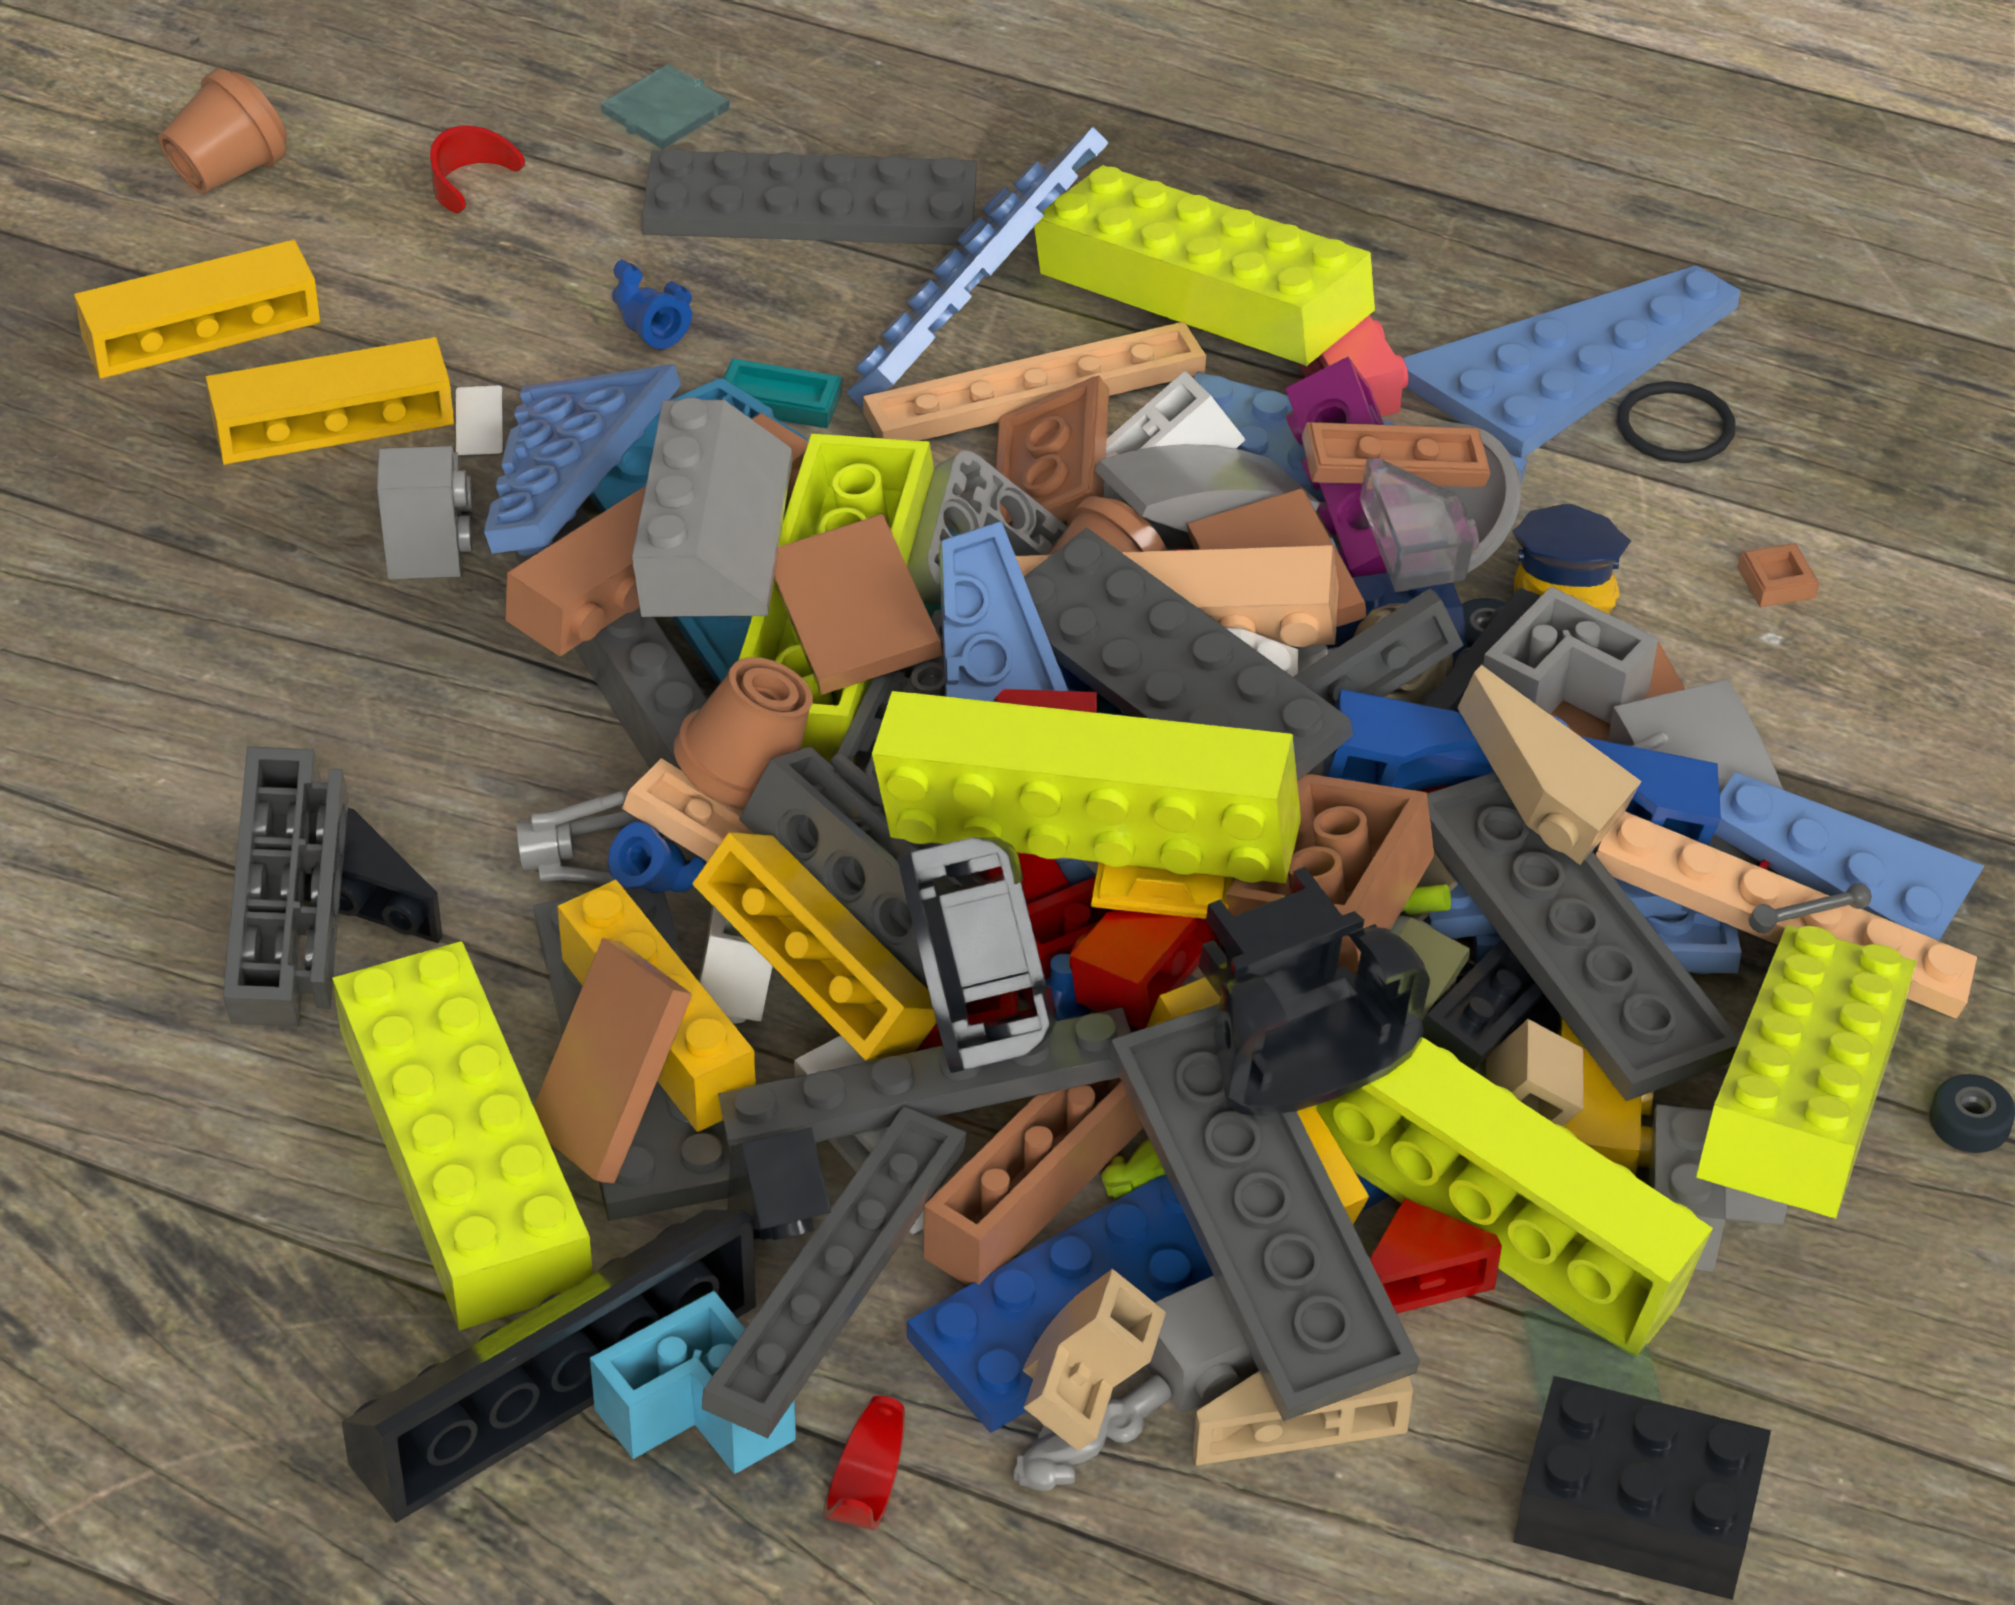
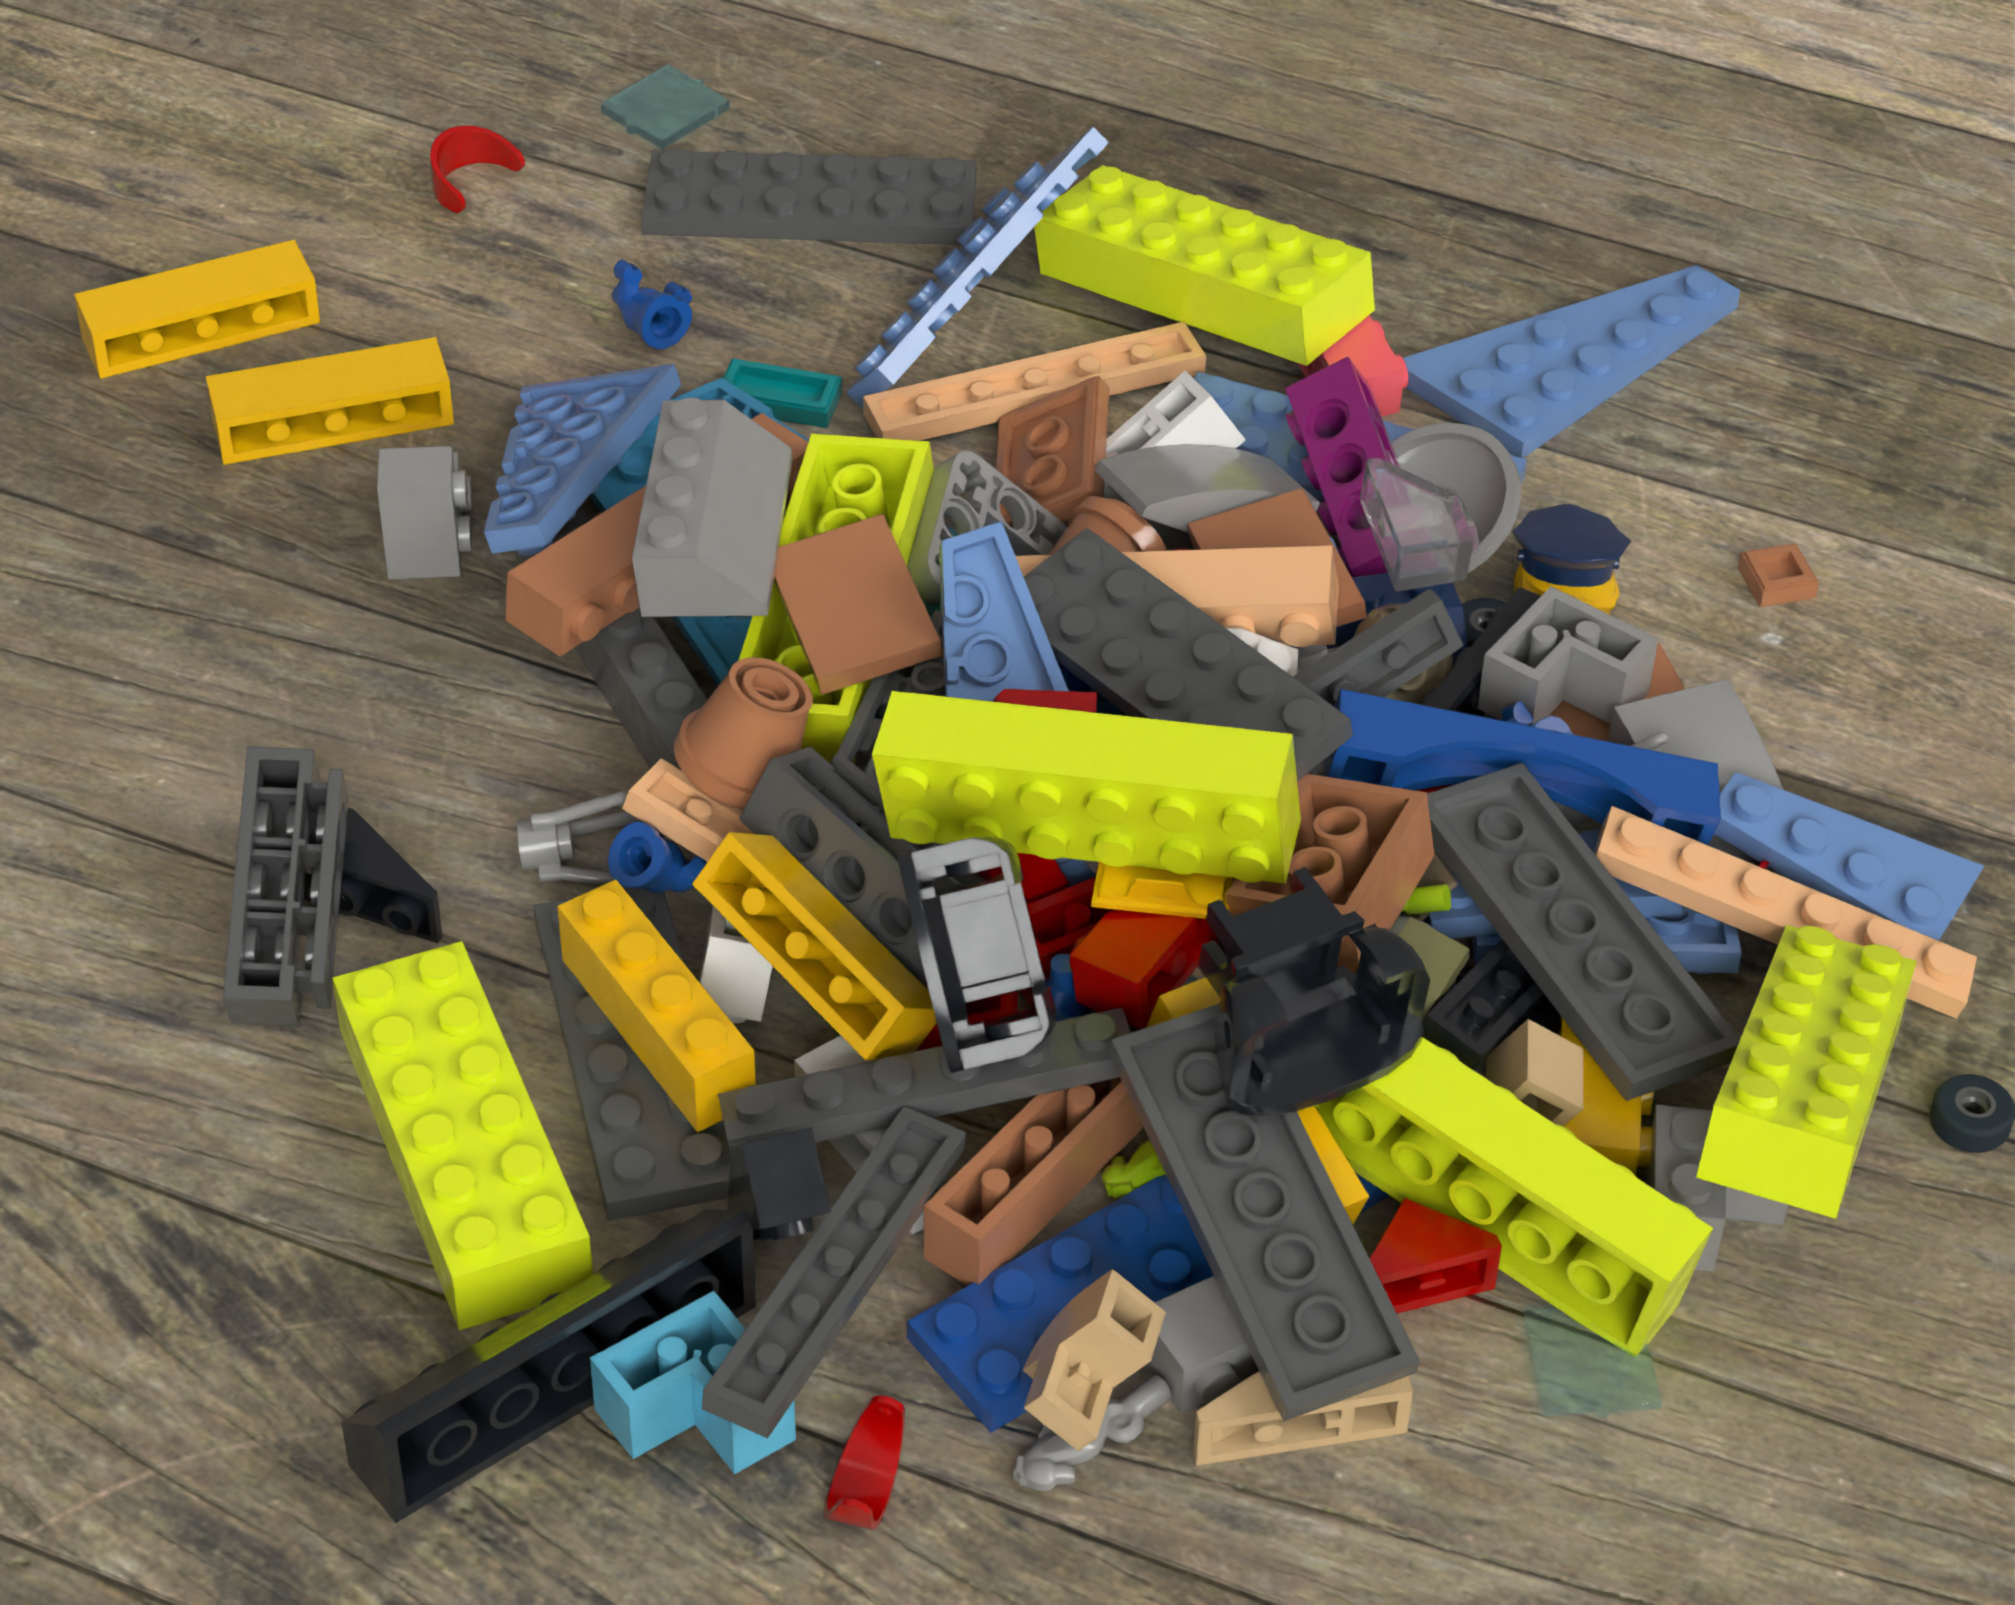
(223, 132): nougat piece -> none
(479, 420): white sticker -> none
(610, 1059): nougat tile -> none
(1433, 453): nougat tile -> none
(1550, 773): tan slope -> none
(1642, 1487): black brick -> none
(1675, 455): black piece -> none
(1765, 917): dark grey hinge -> none

